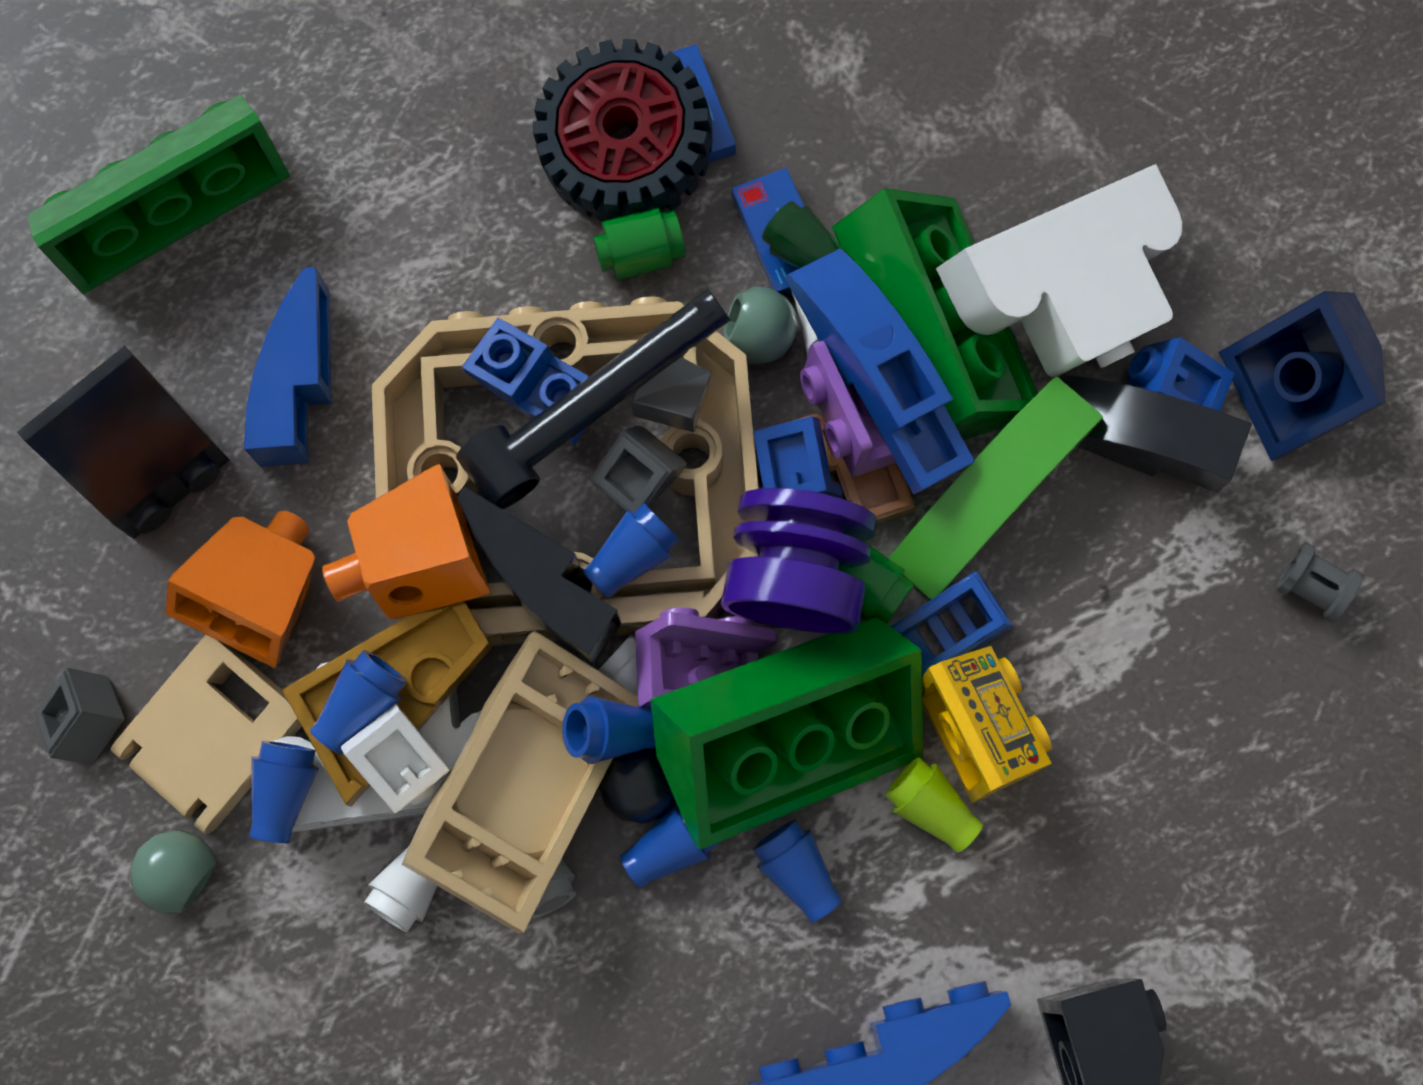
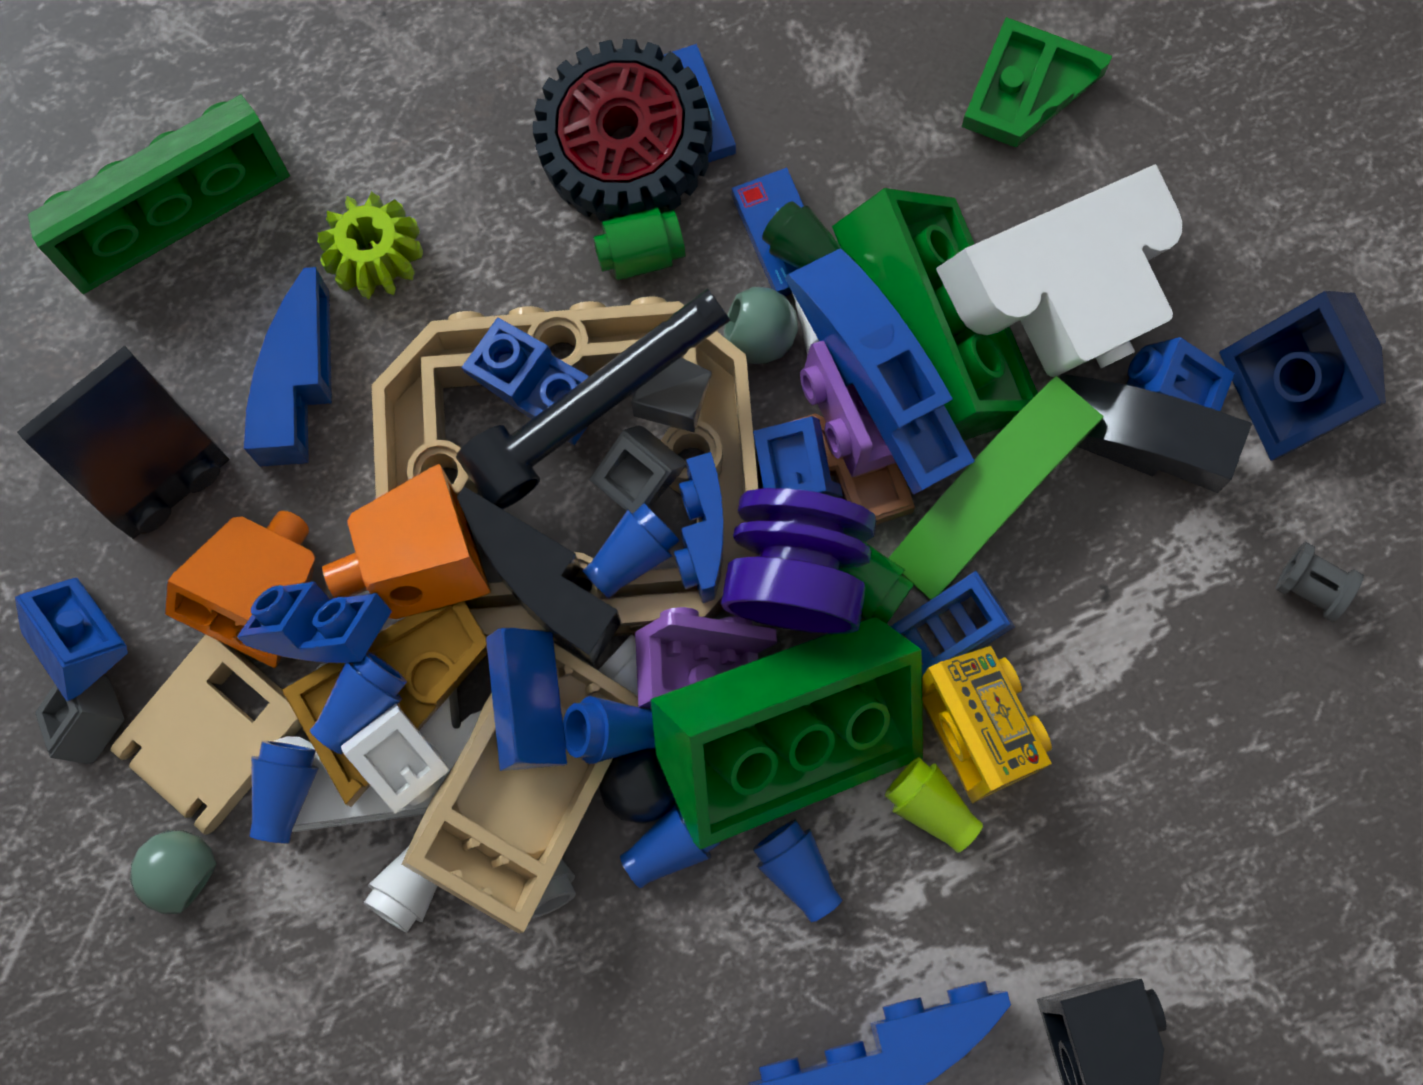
(69, 635): none -> blue slope
(310, 626): none -> blue slope
(364, 226): none -> lime gear
(526, 699): none -> blue slope
(703, 542): none -> blue slope
(1029, 82): none -> green wing

